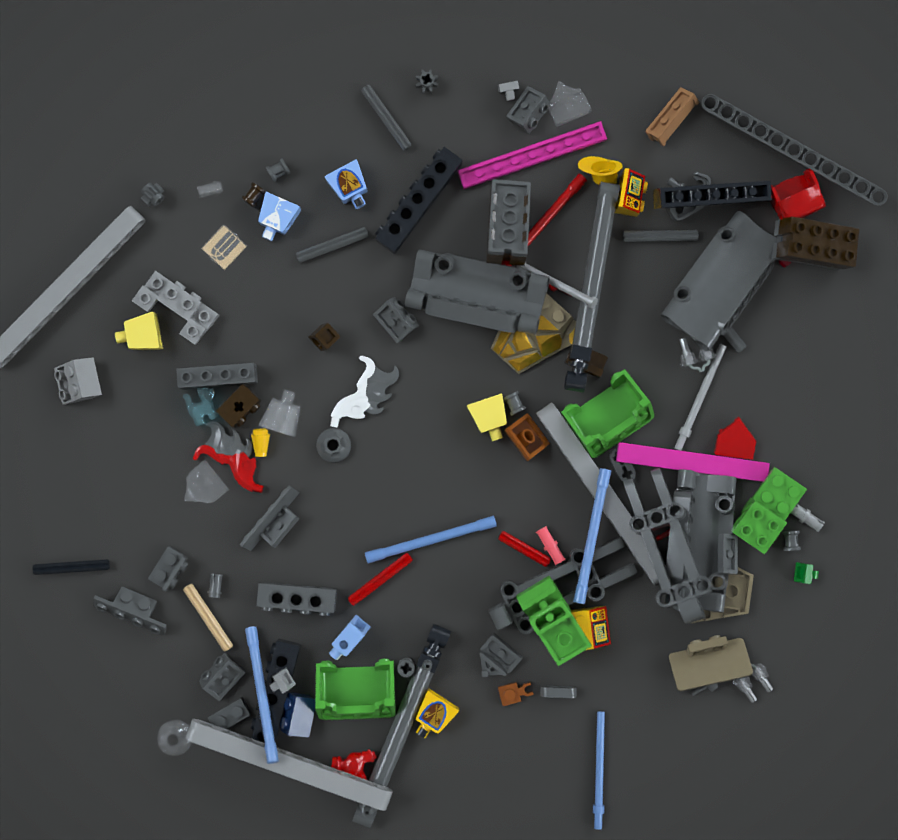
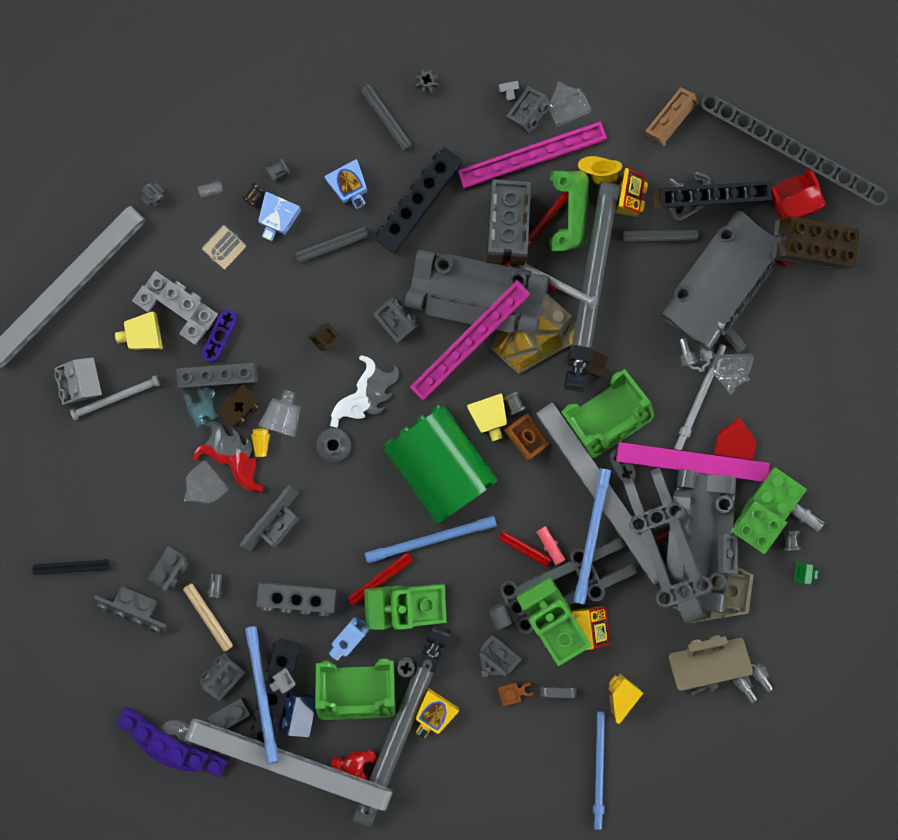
(115, 397): none -> light grey bar
(168, 749): none -> dark purple piece
(208, 346): none -> dark purple beam
(405, 606): none -> bright green piece
(439, 463): none -> green cylinder
(470, 340): none -> dark pink tile
(577, 233): none -> bright green windscreen
(622, 696): none -> yellow slope
(732, 369): none -> clear slope

